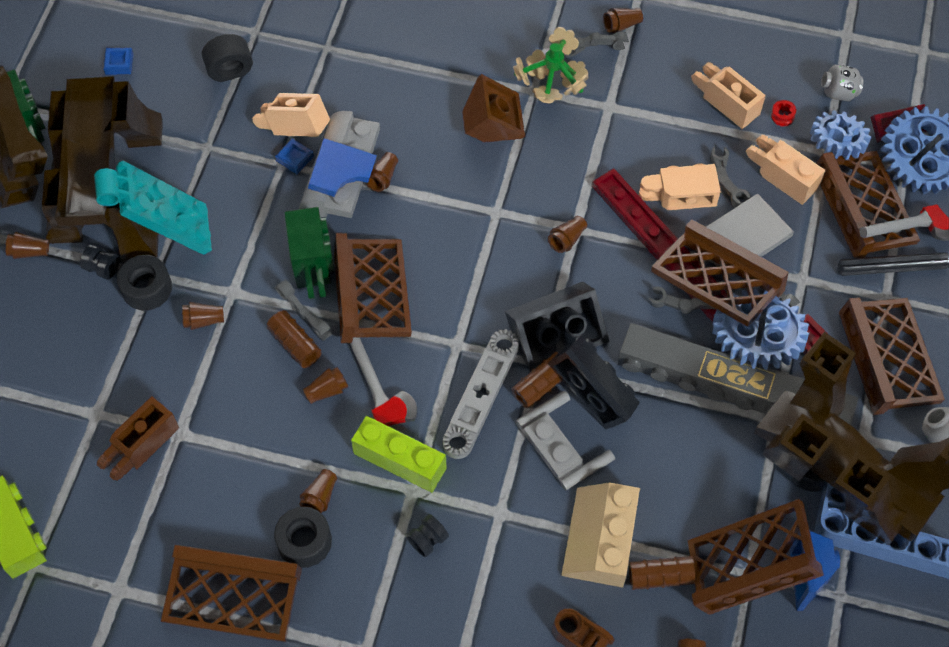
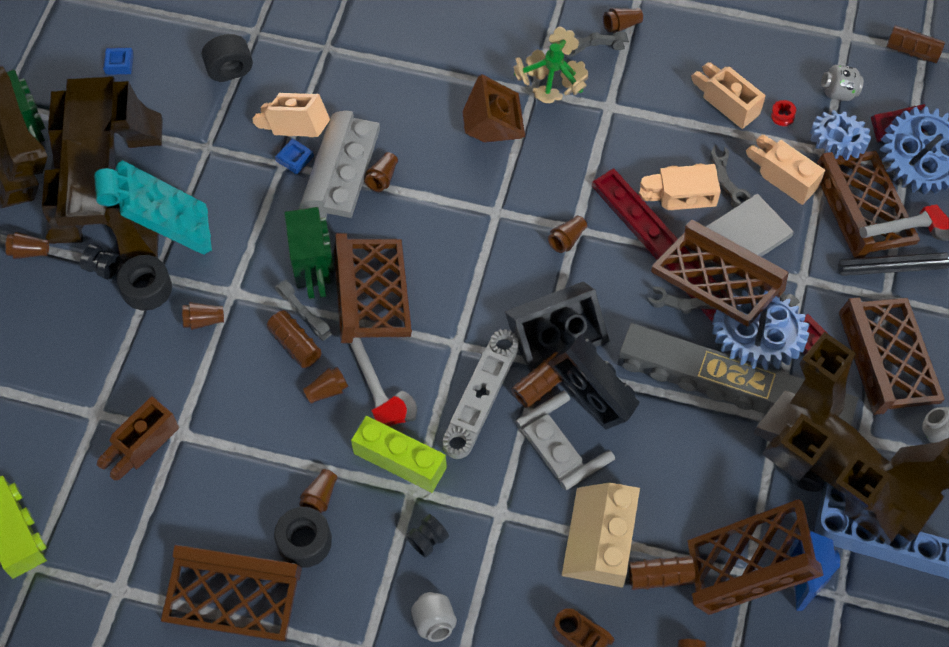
(339, 165): blue tile -> none
(433, 616): none -> light grey head
(915, 44): none -> reddish brown axle

